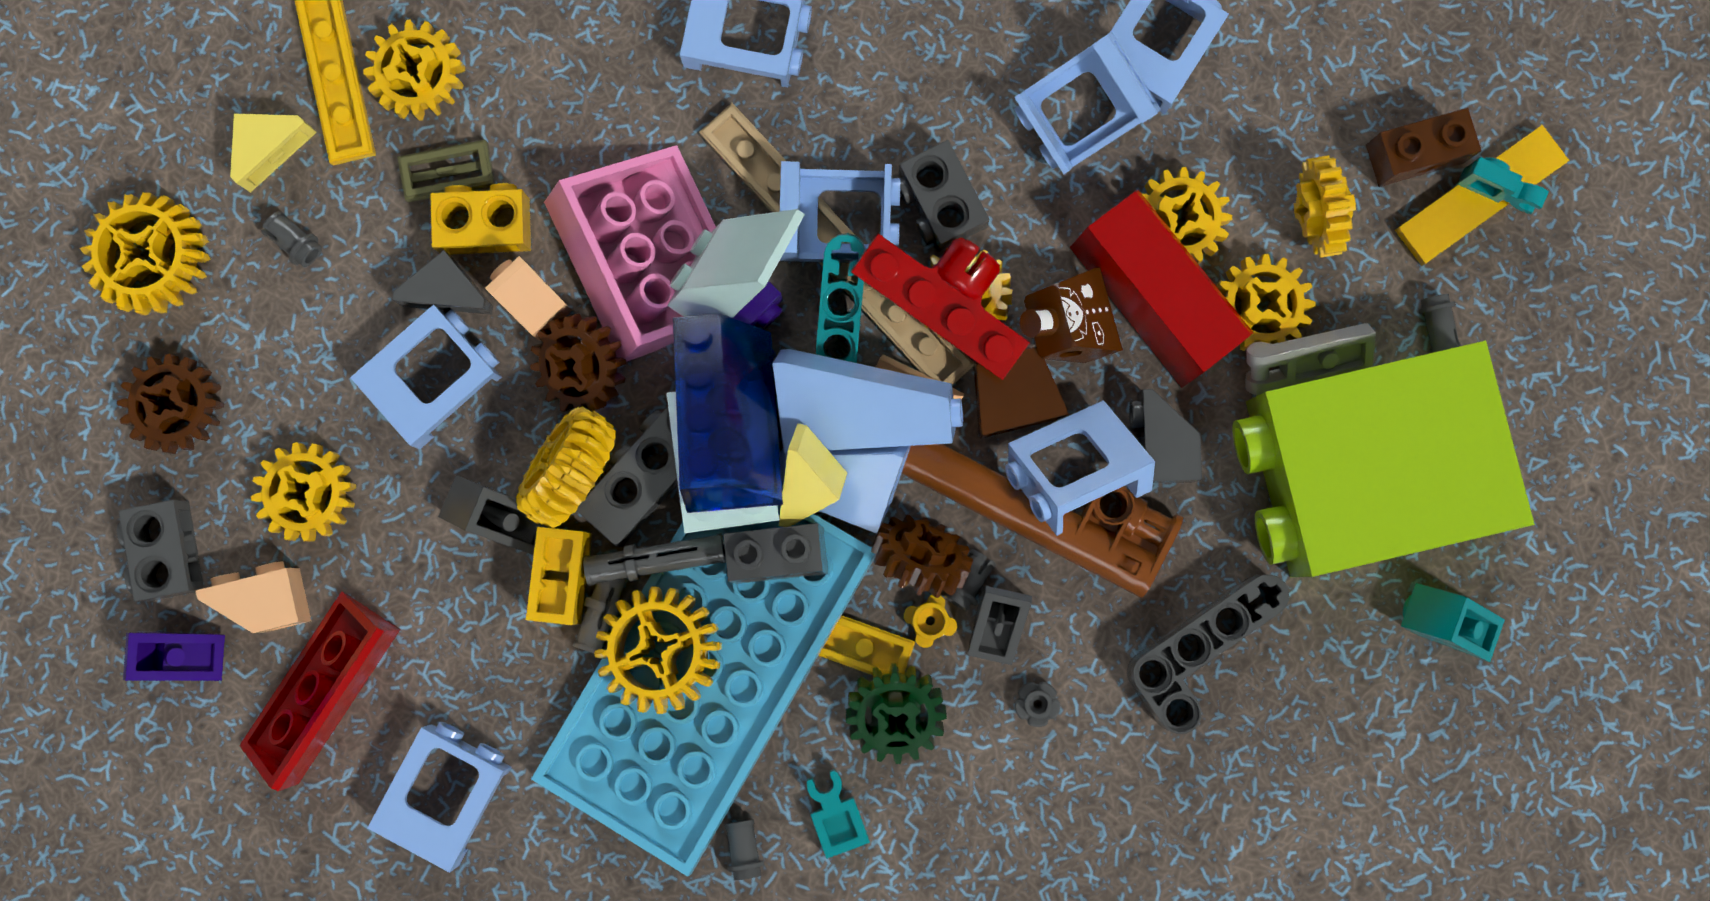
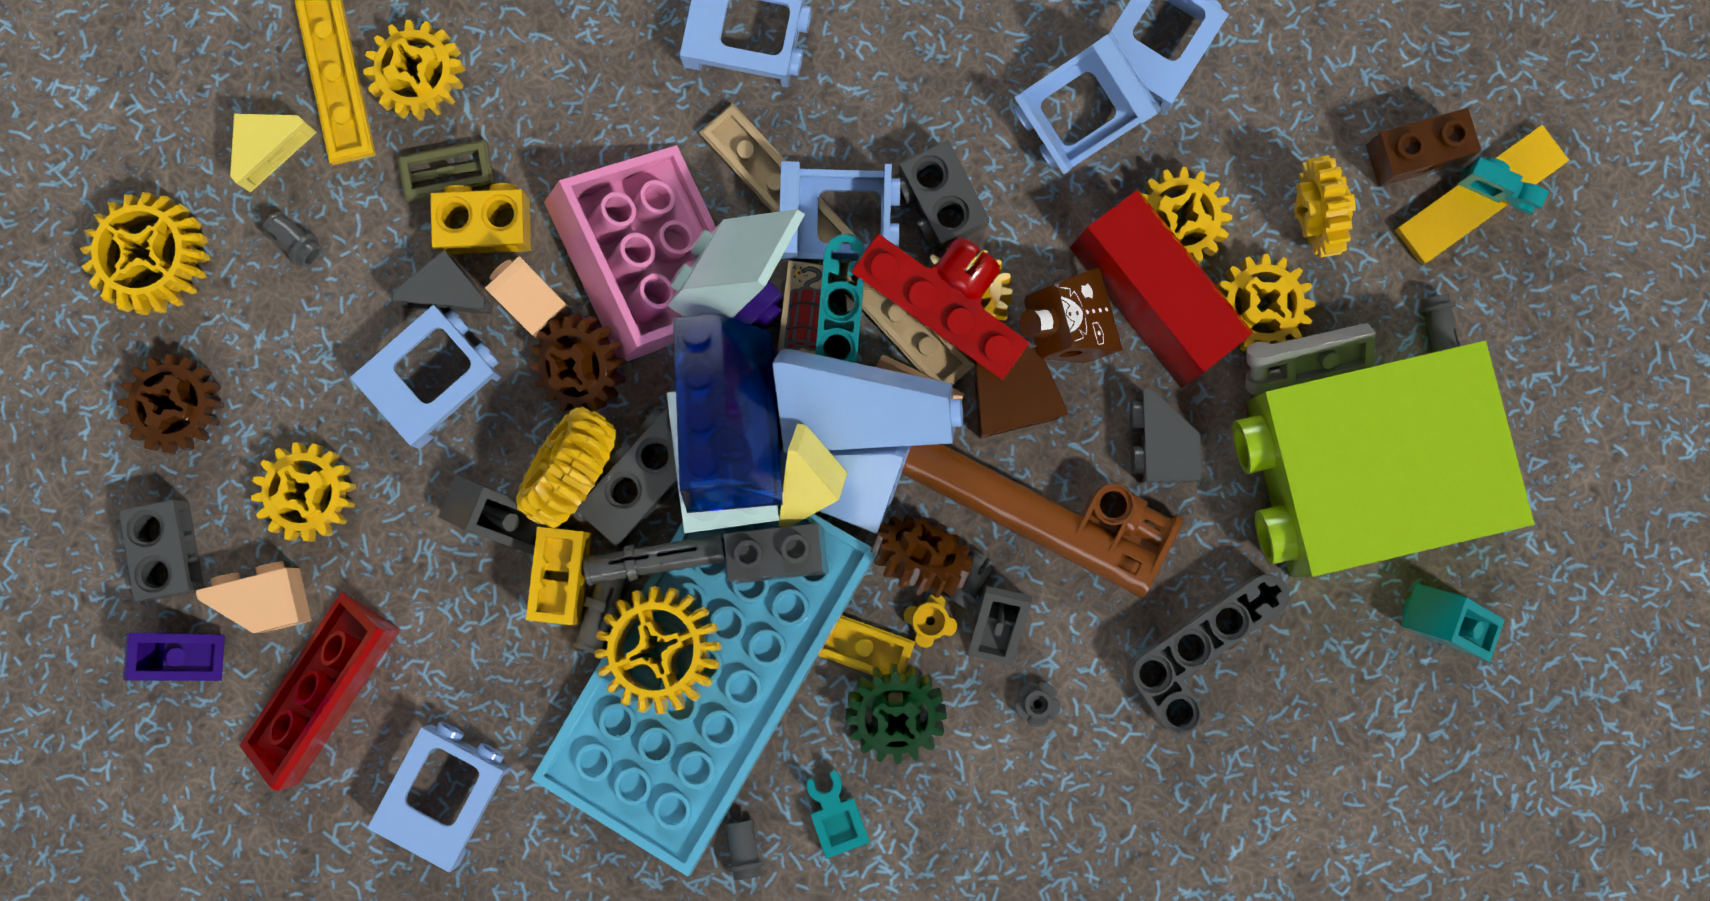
(801, 306): none -> tile
(1126, 459): light blue window -> none

